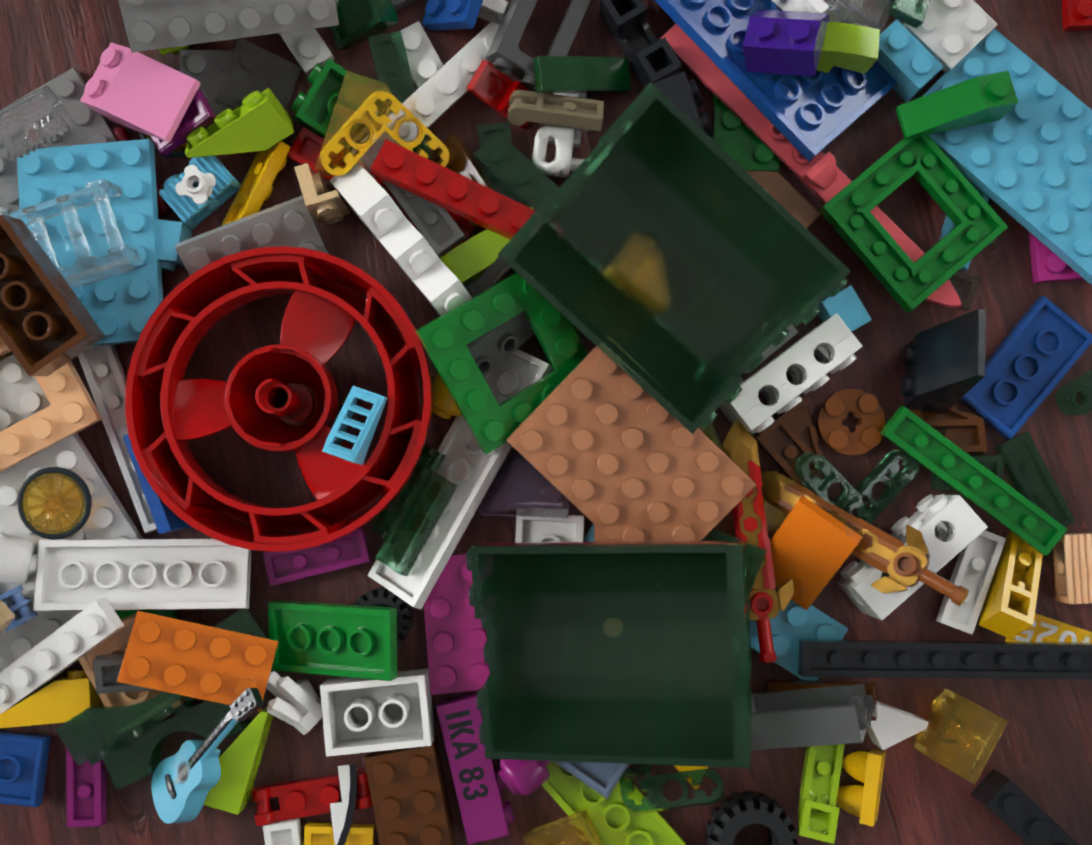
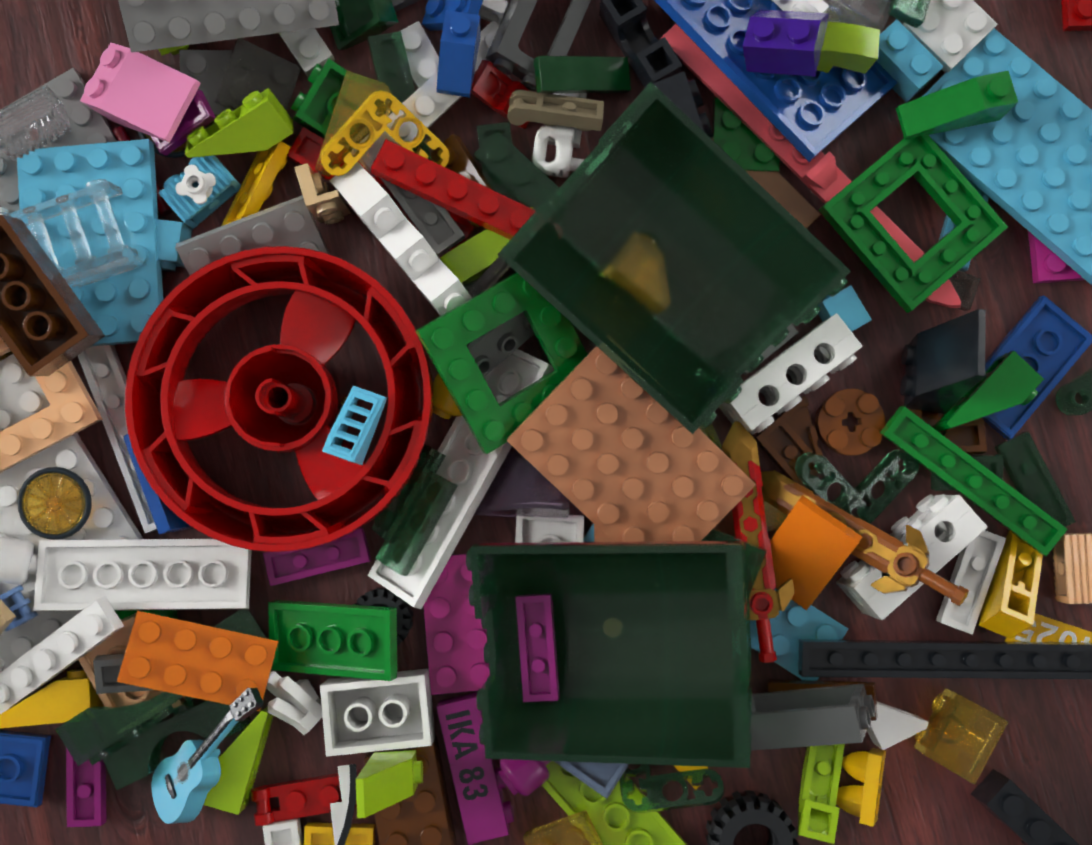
(387, 780): none -> lime slope
(458, 53): none -> blue slope
(537, 647): none -> magenta plate
(1005, 385): none -> green slope

